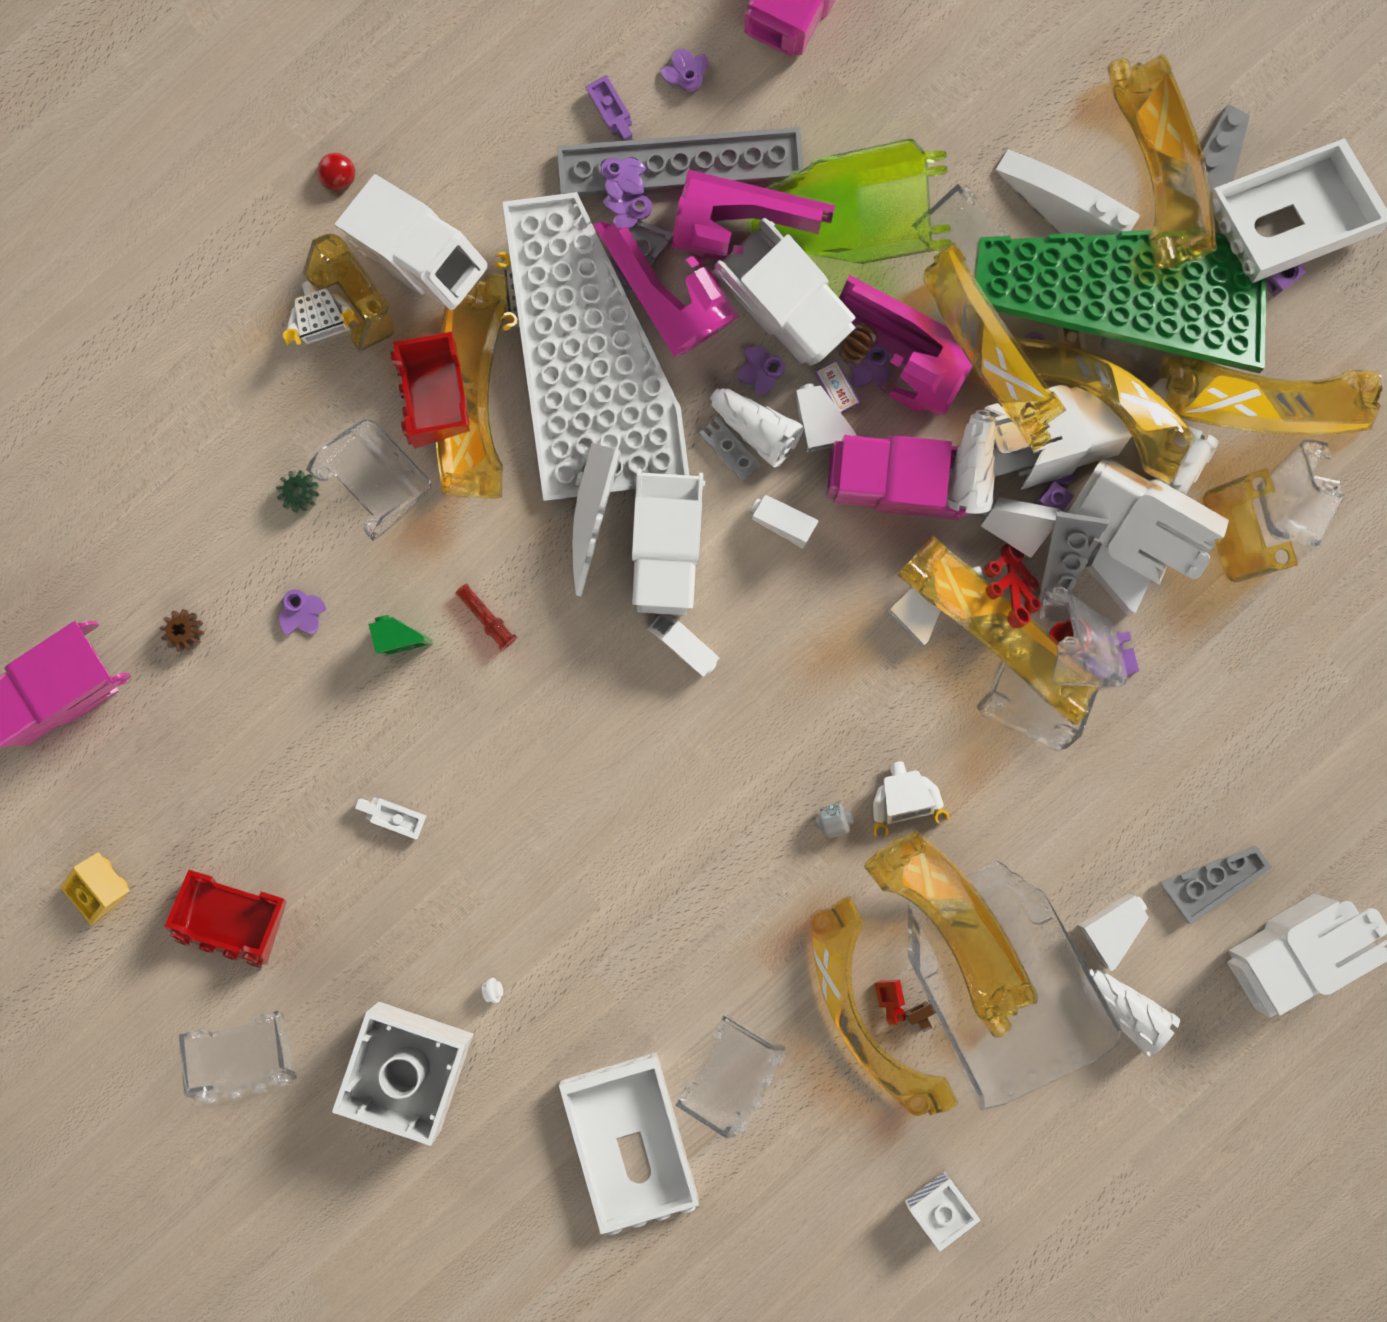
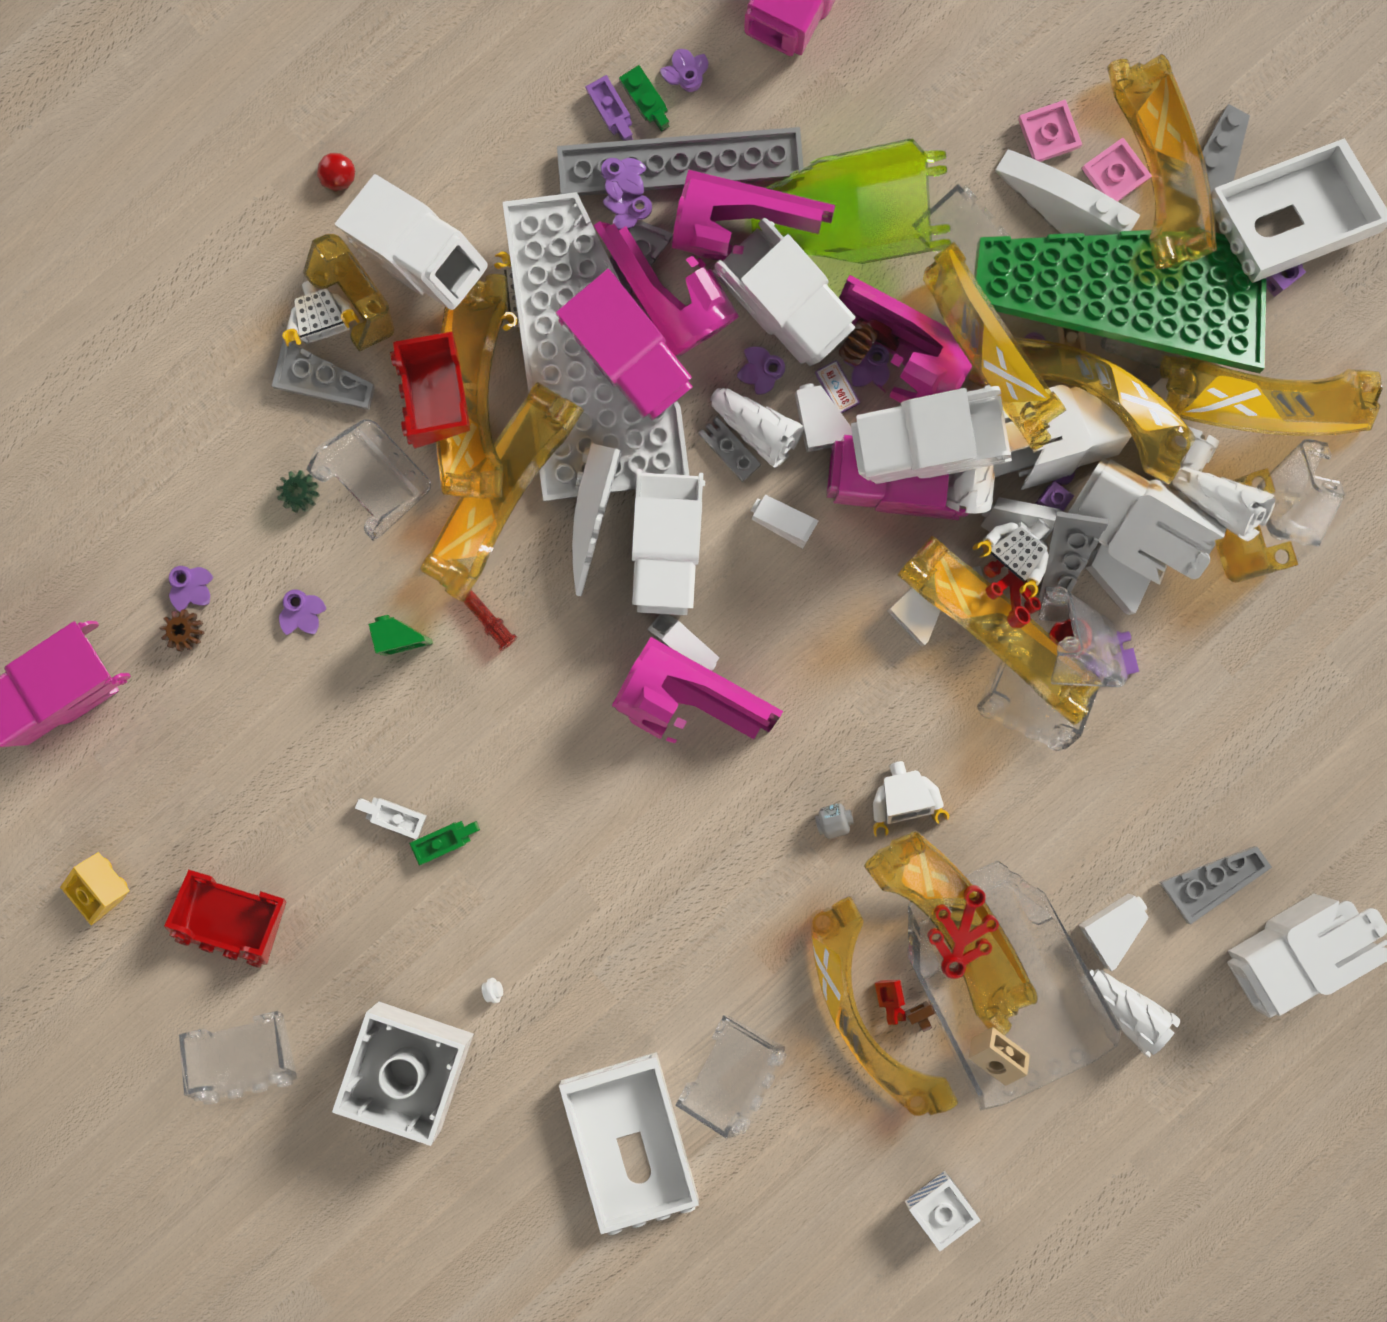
(192, 589): none -> medium lavender plate
(314, 377): none -> light grey wing
(442, 841): none -> green hinge
(475, 523): none -> clear yellow panel
(625, 345): none -> dark pink piece
(645, 97): none -> green hinge
(667, 677): none -> dark pink piece
(884, 333): none -> dark red tile
(932, 436): none -> white piece
(963, 935): none -> red plant
(999, 1056): none -> tan brick
(1019, 550): none -> white torso
(1050, 131): none -> bright pink plate
(1117, 171): none -> bright pink plate
(1229, 502): none -> white cone

